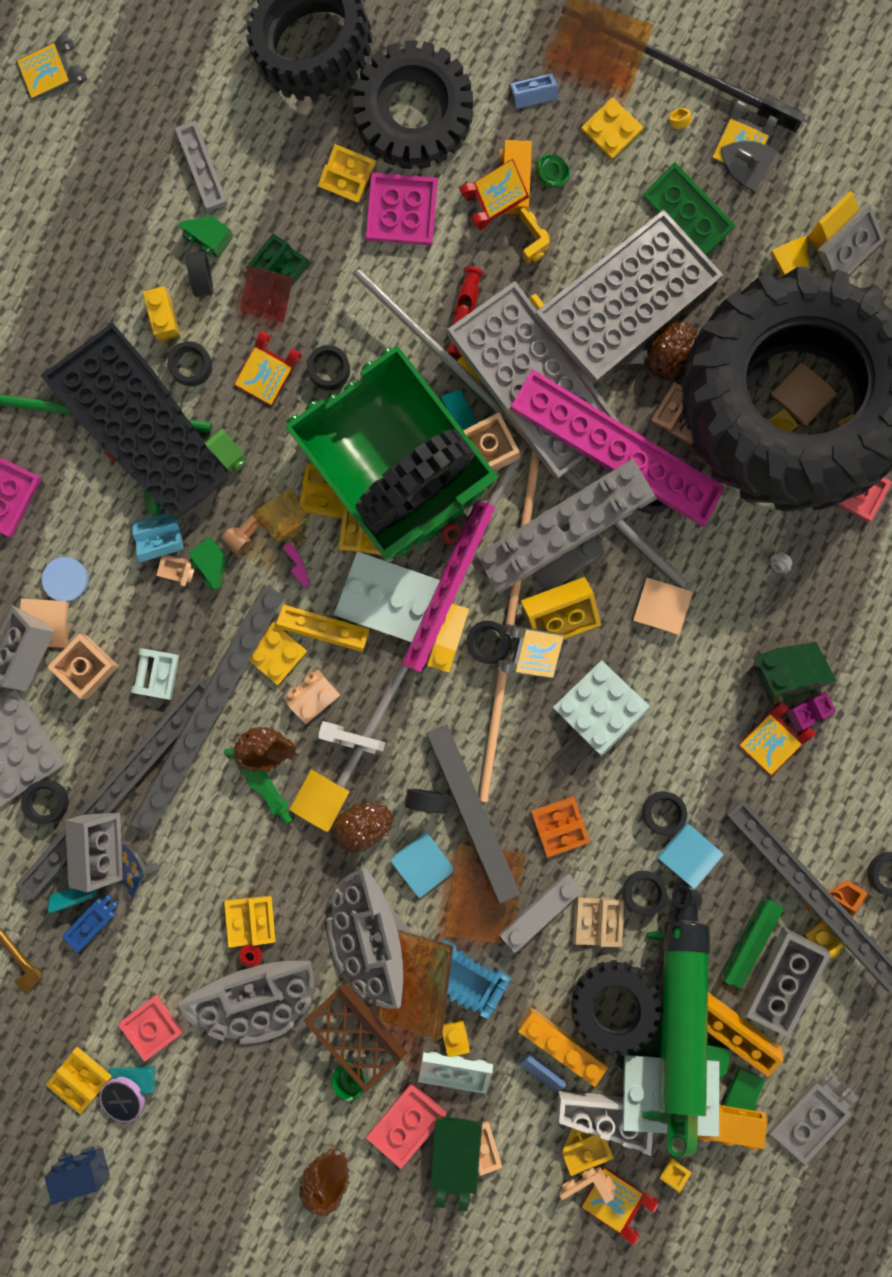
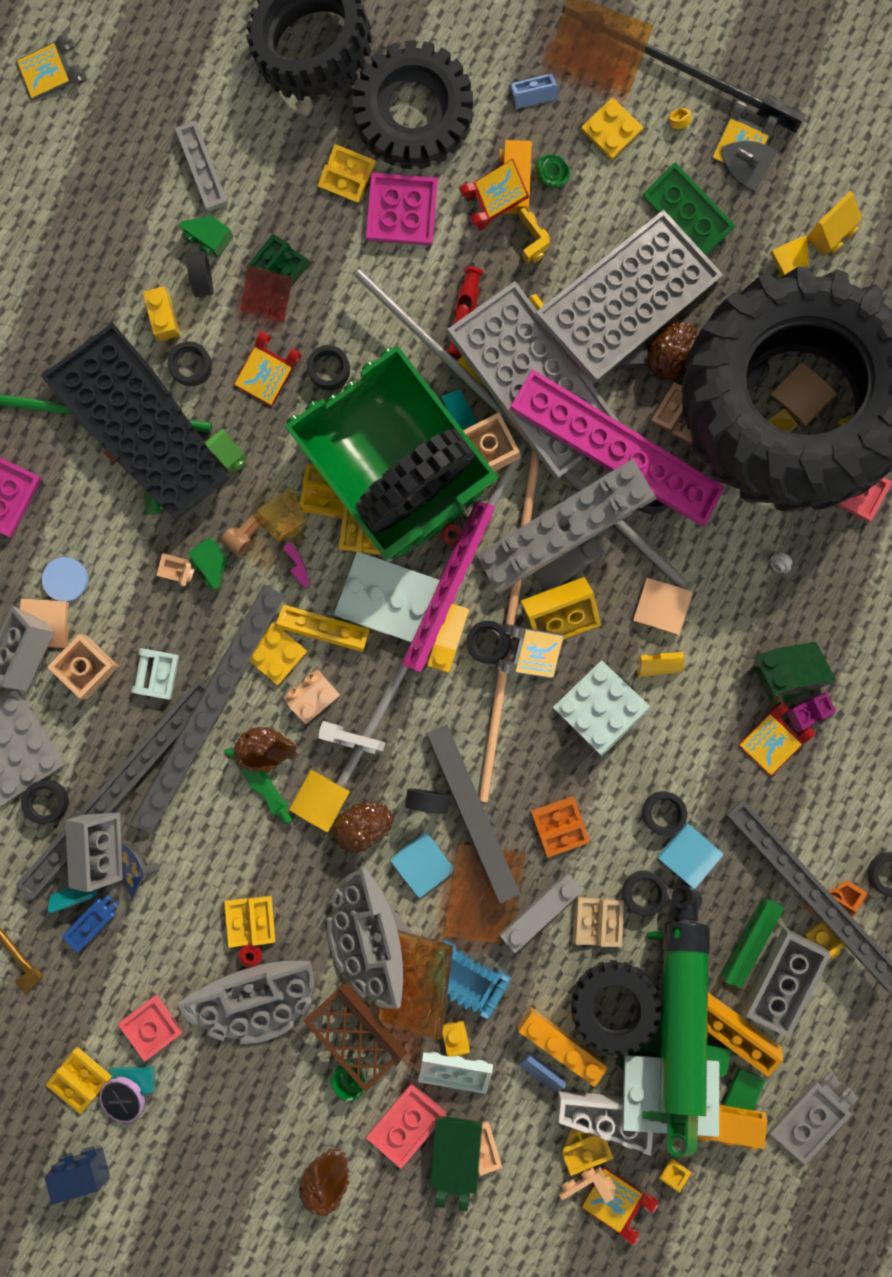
(157, 536): medium azure slope -> none
(660, 664): none -> yellow slope
(852, 242): light grey tile -> none

